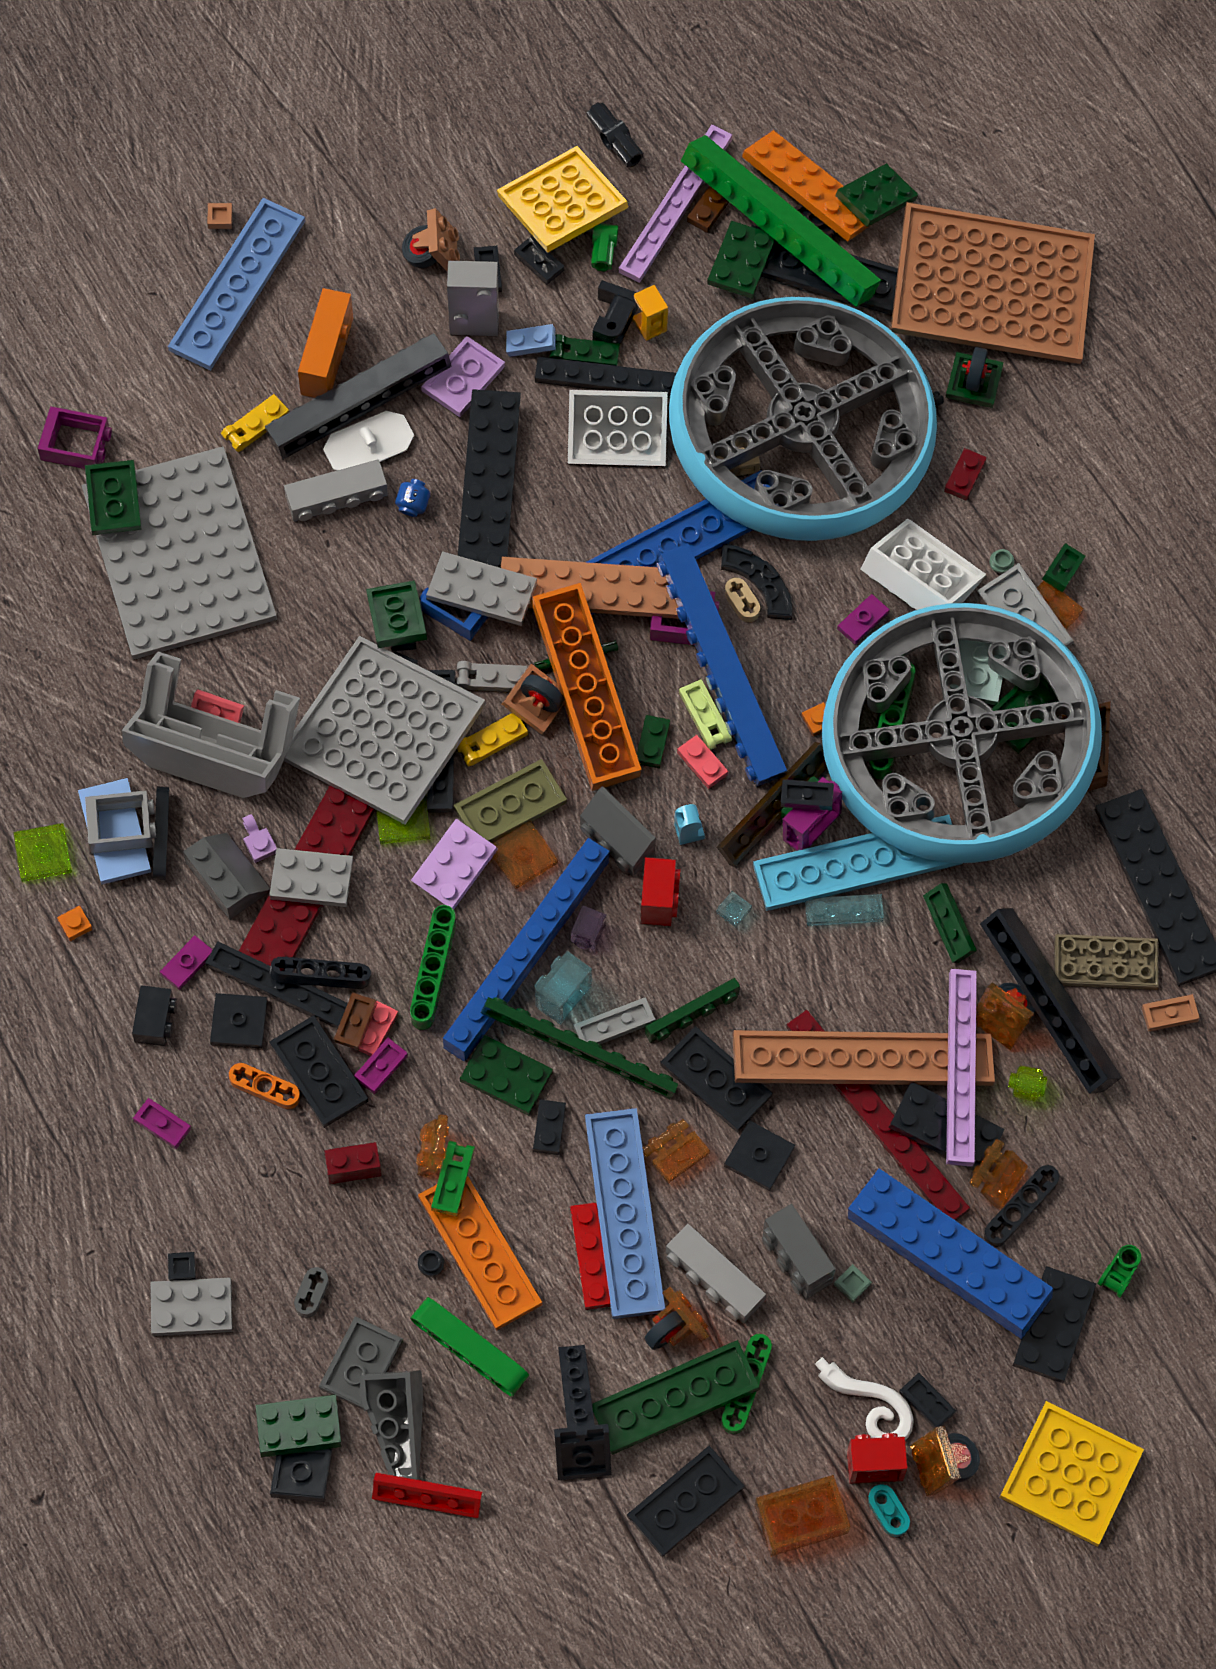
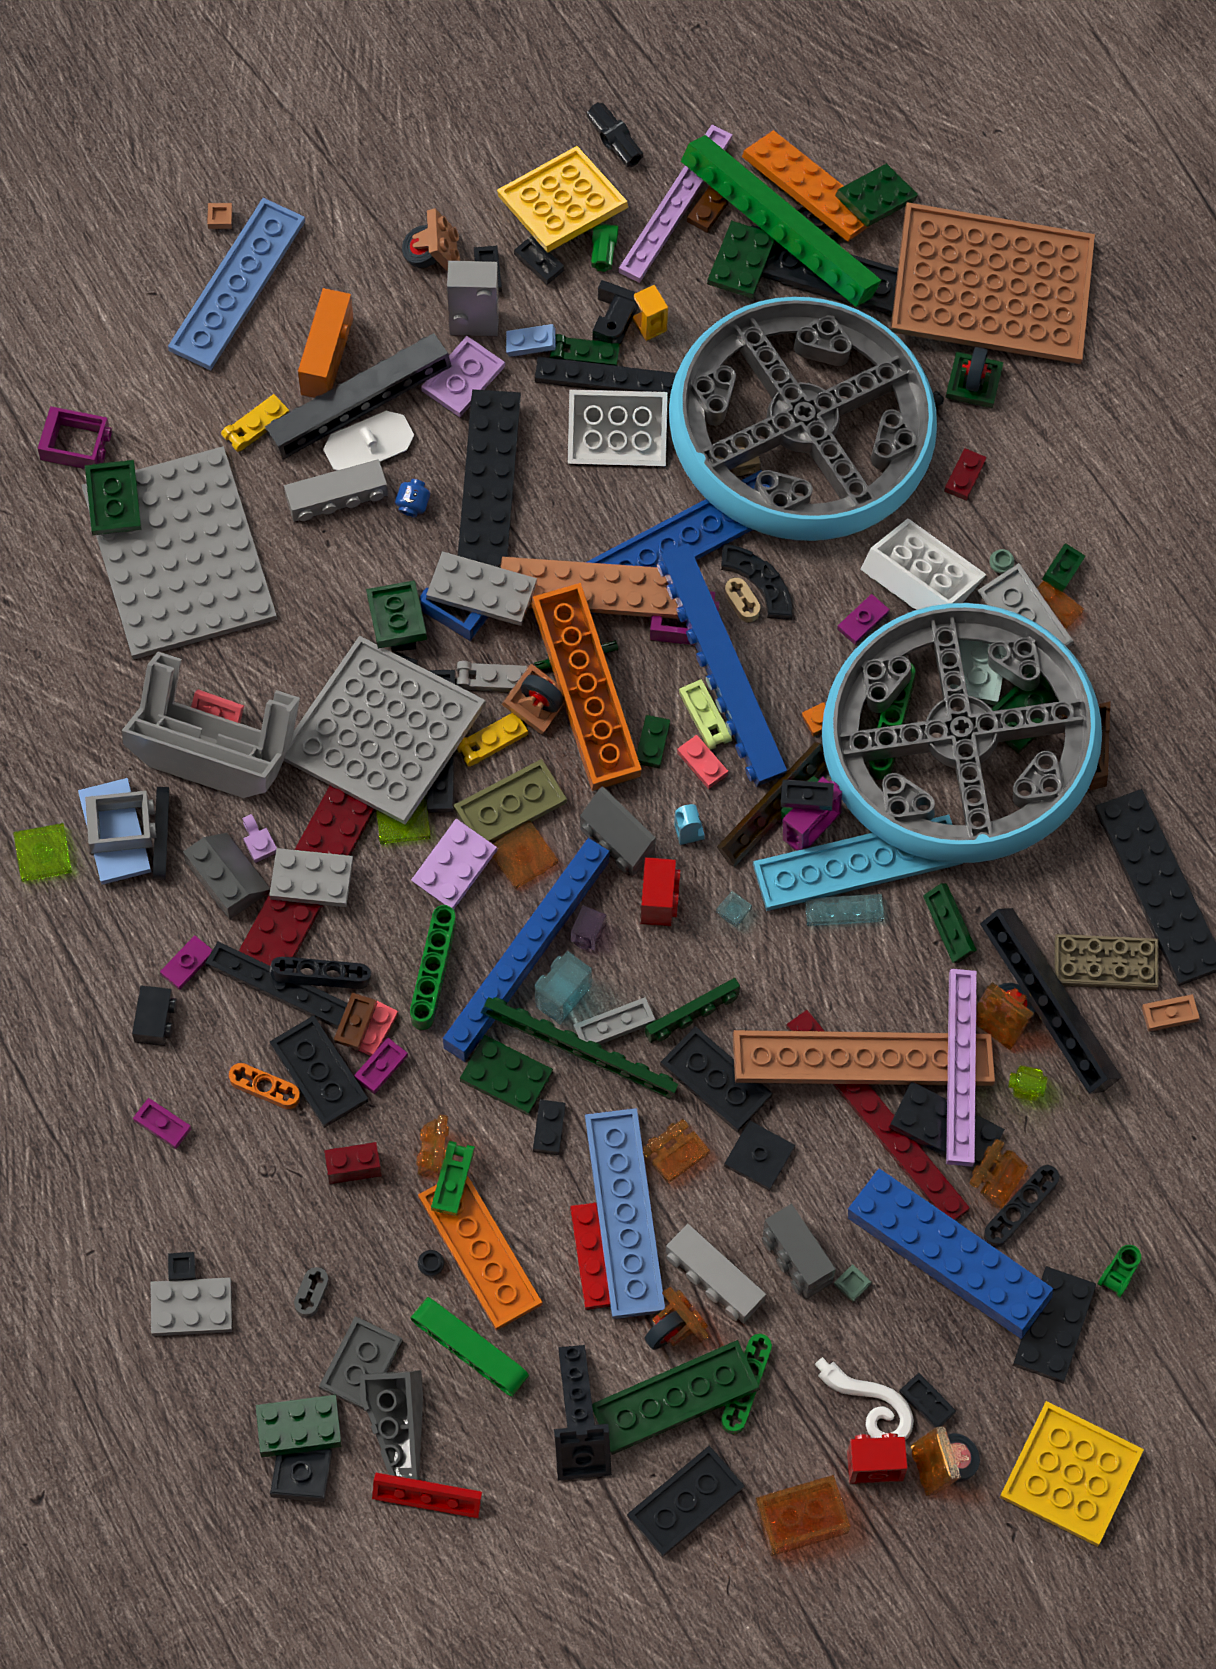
(74, 923): orange plate -> none
(238, 1020): black plate -> none
(889, 1511): teal plate -> none

